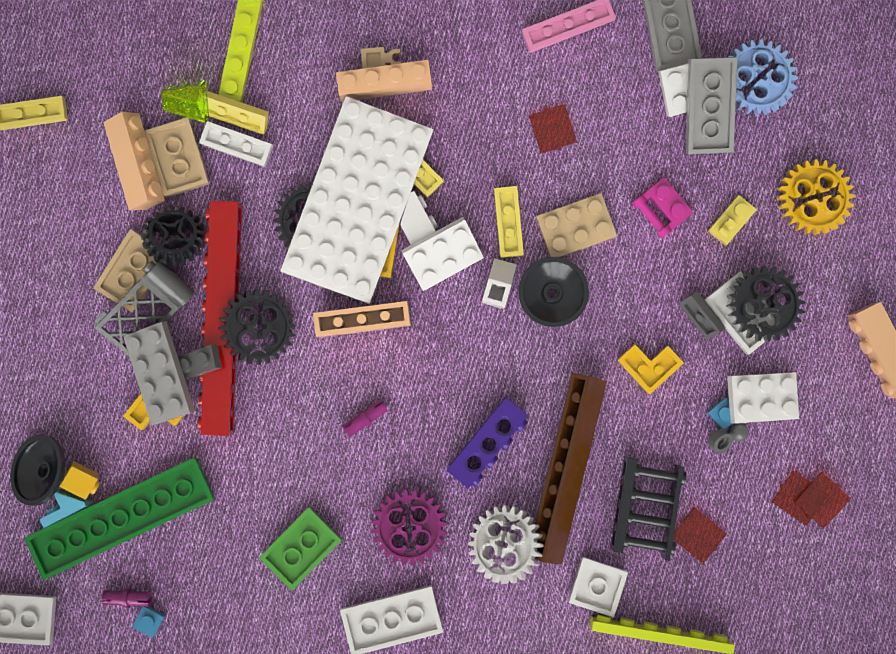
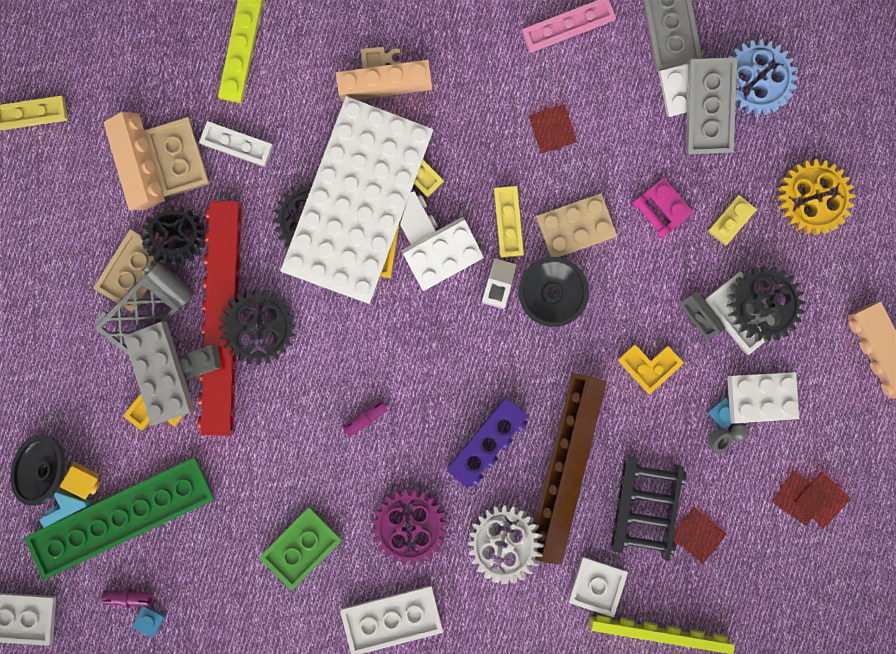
(187, 100): clear neon green wing -> none
(237, 113): light yellow plate -> none
(362, 319): light nougat brick -> none

